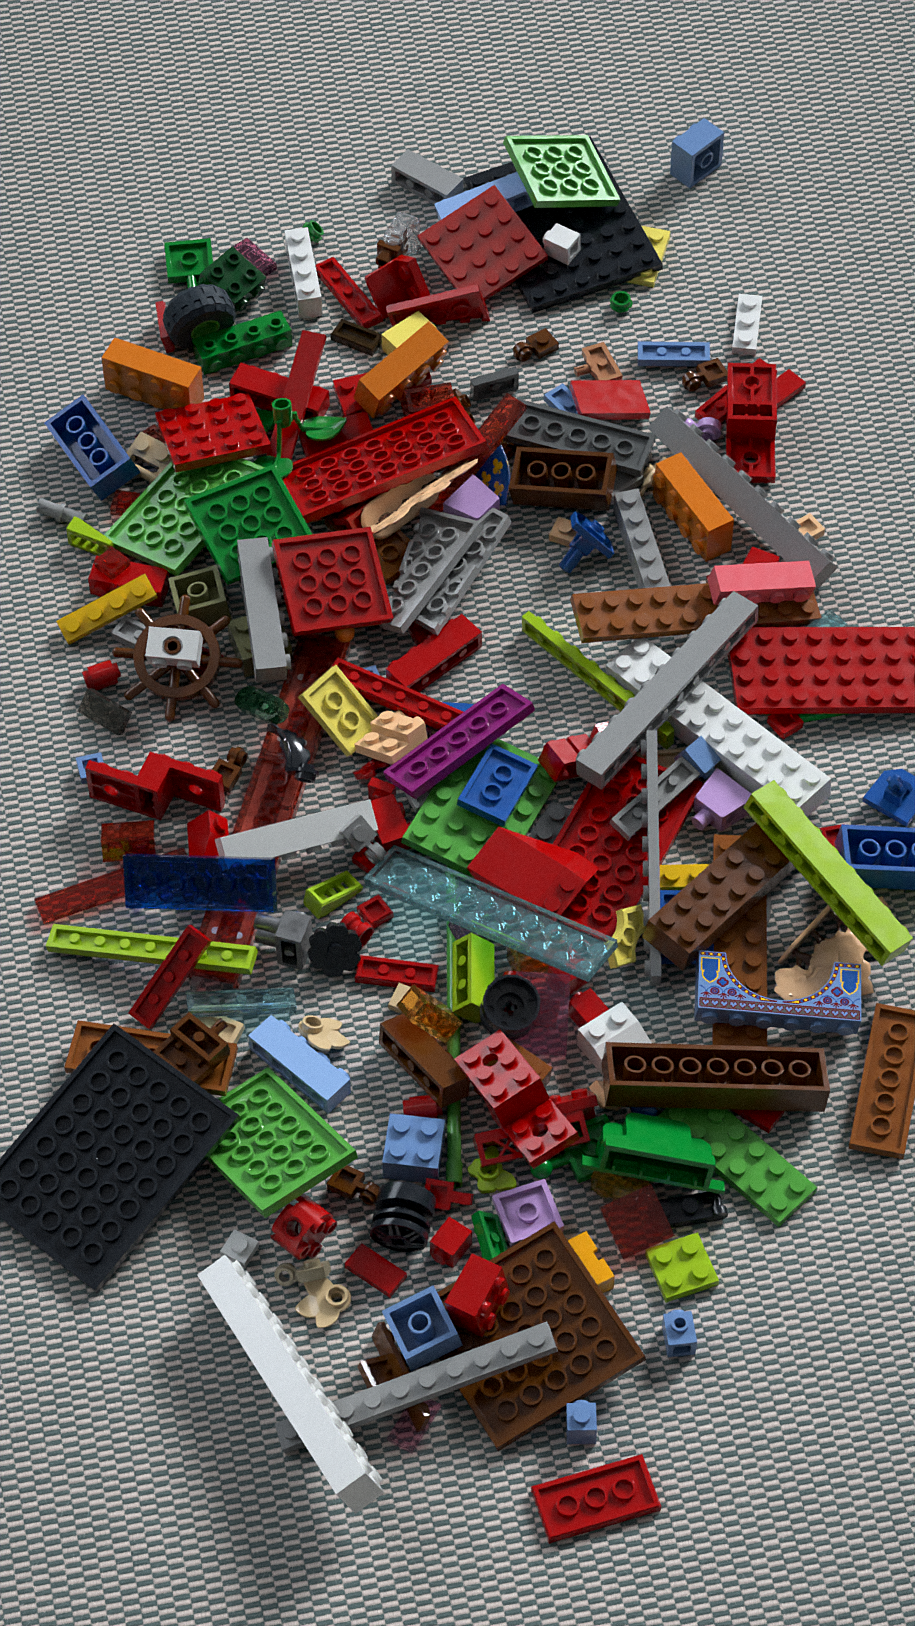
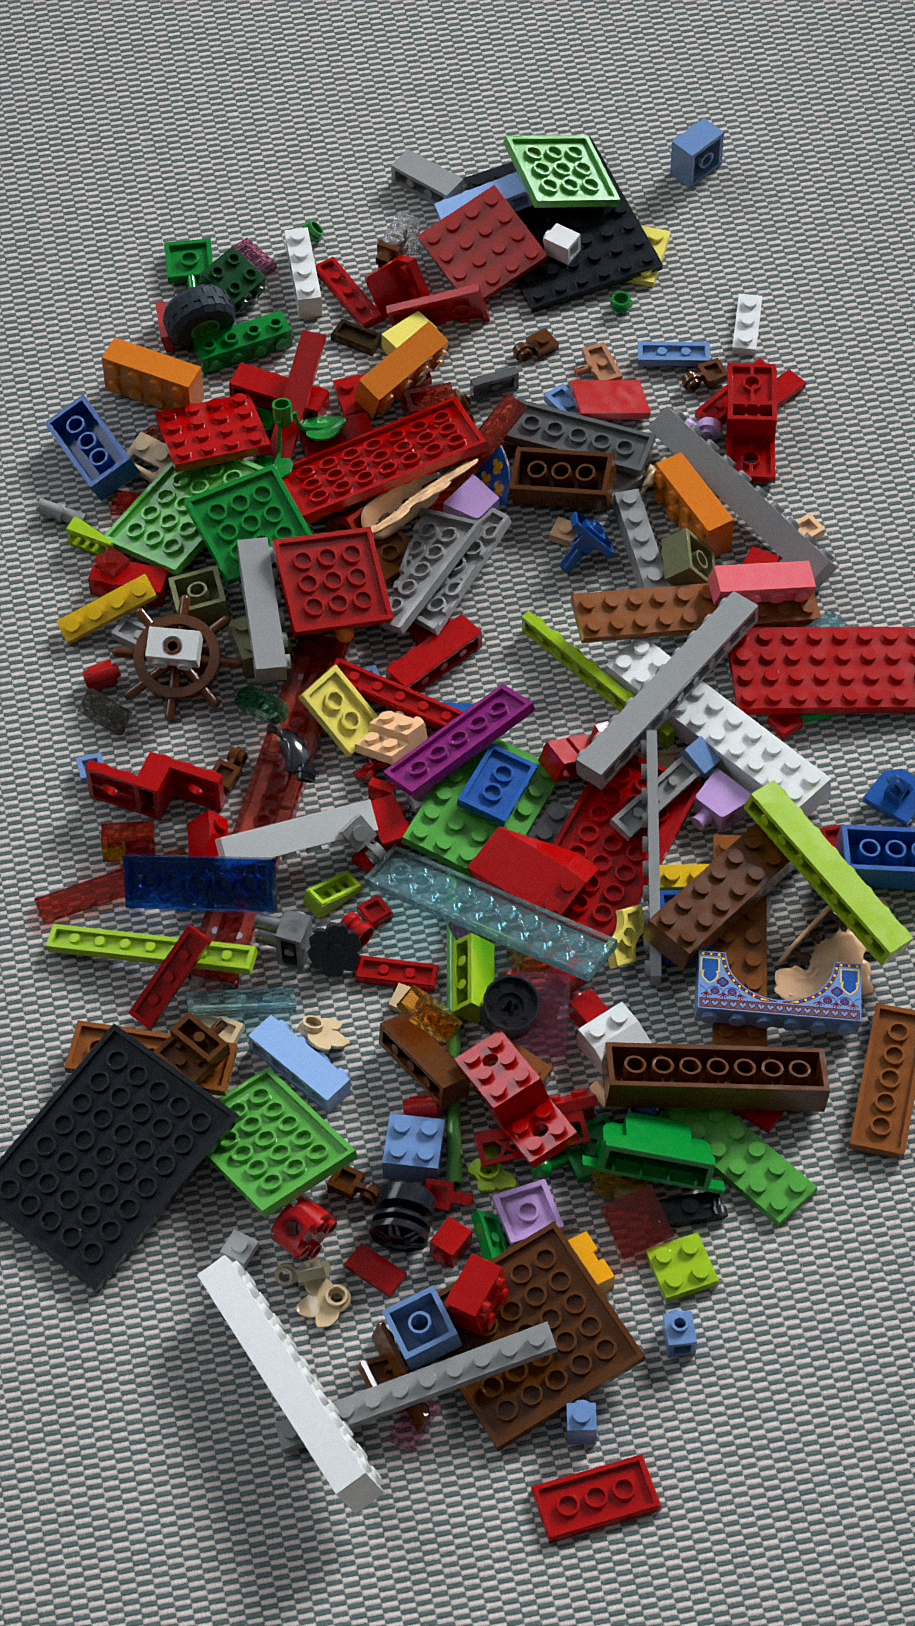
(686, 559): none -> olive brick

